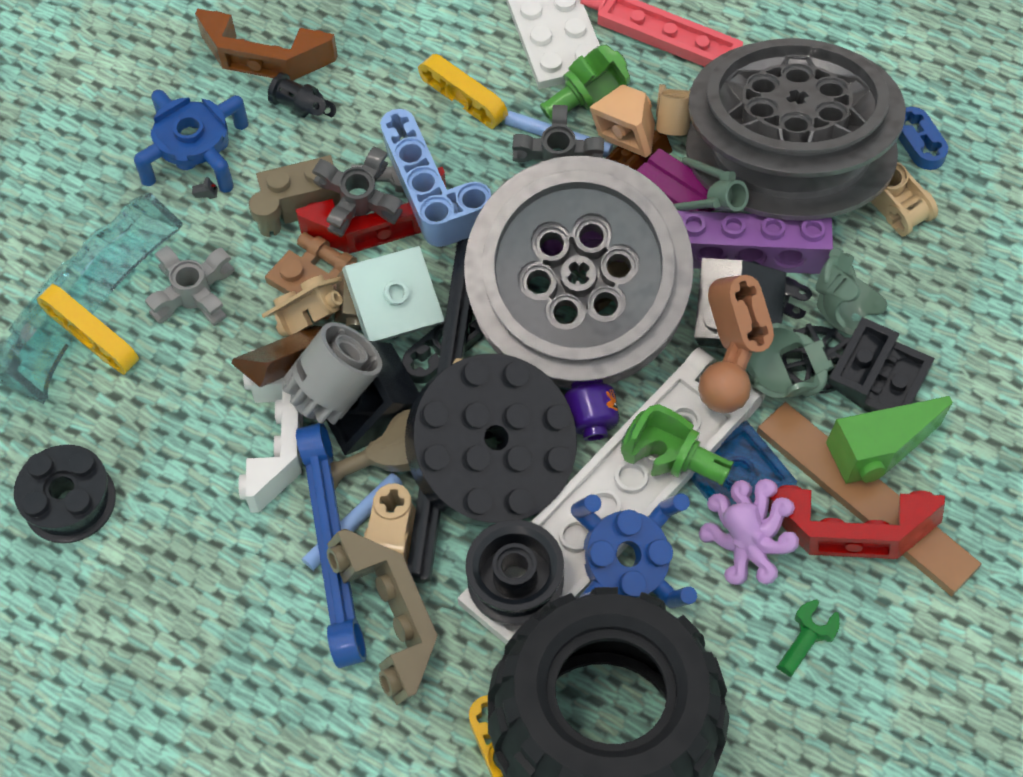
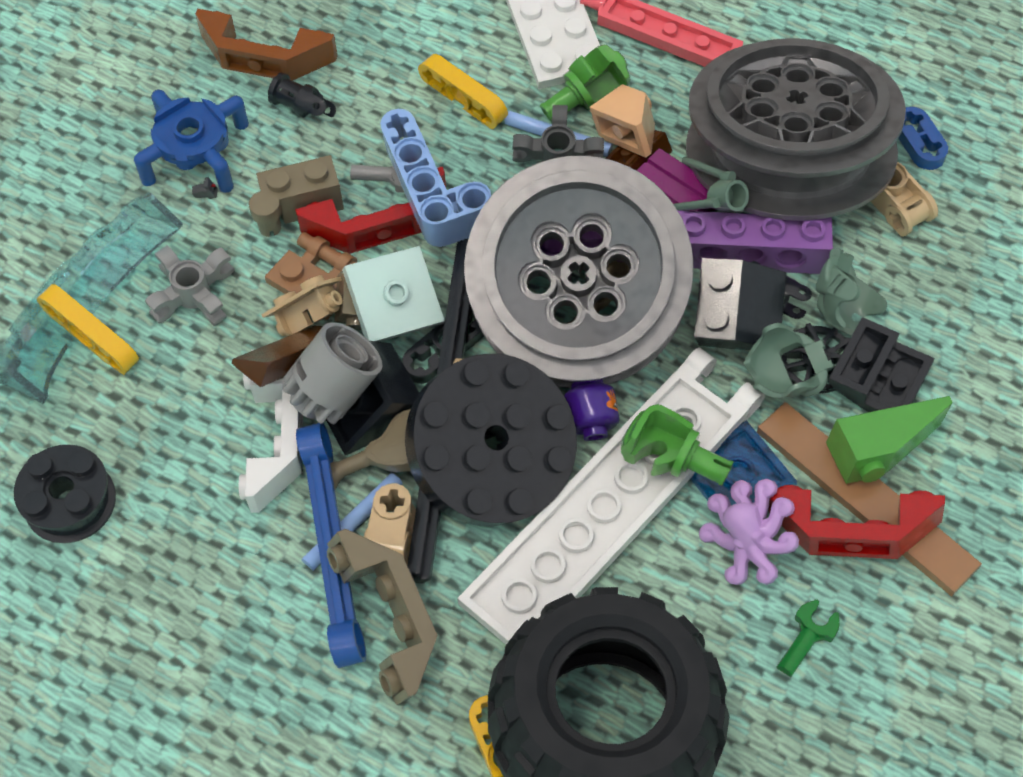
(351, 205): dark grey pin -> none
(509, 545): black wheel -> none
(647, 540): blue plate -> none
(673, 111): tan piece -> none
(743, 330): nougat beam -> none

